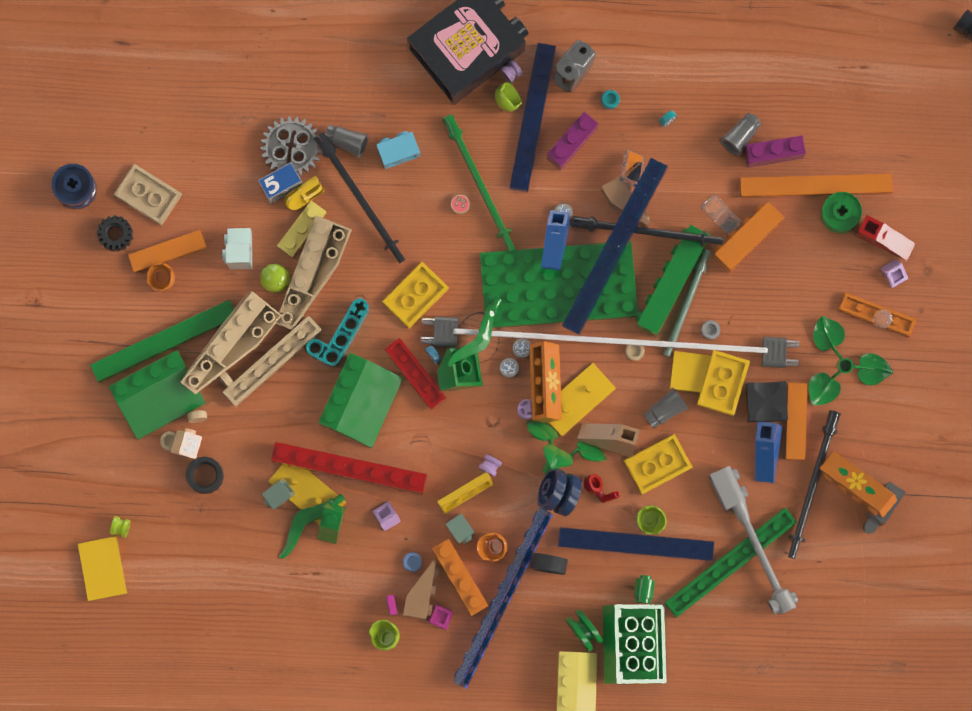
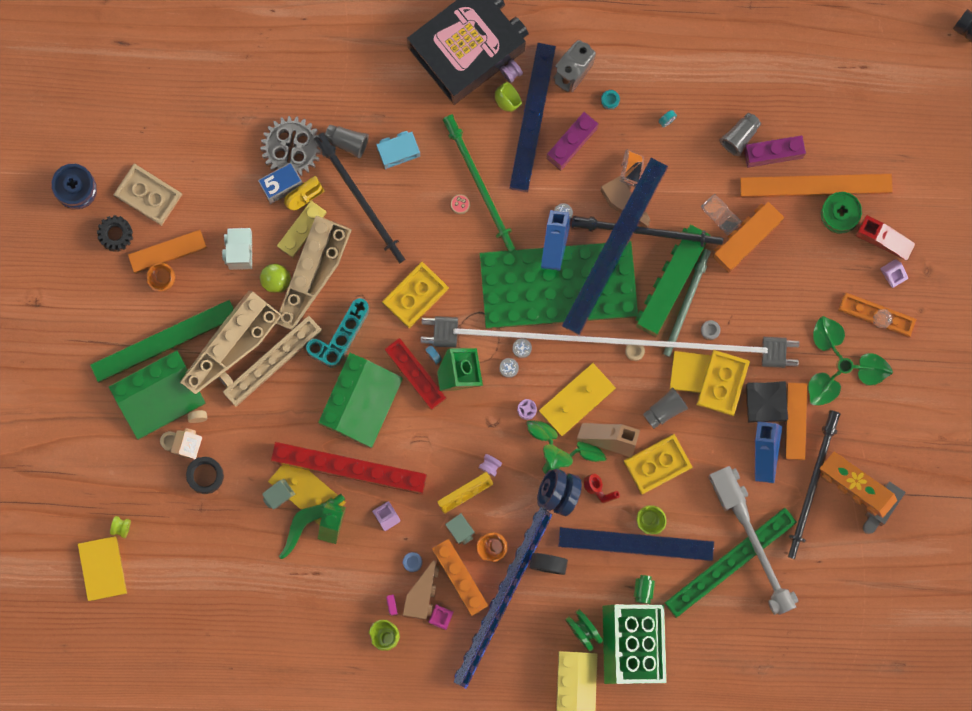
(483, 337): green piece -> none
(545, 382): orange brick -> none

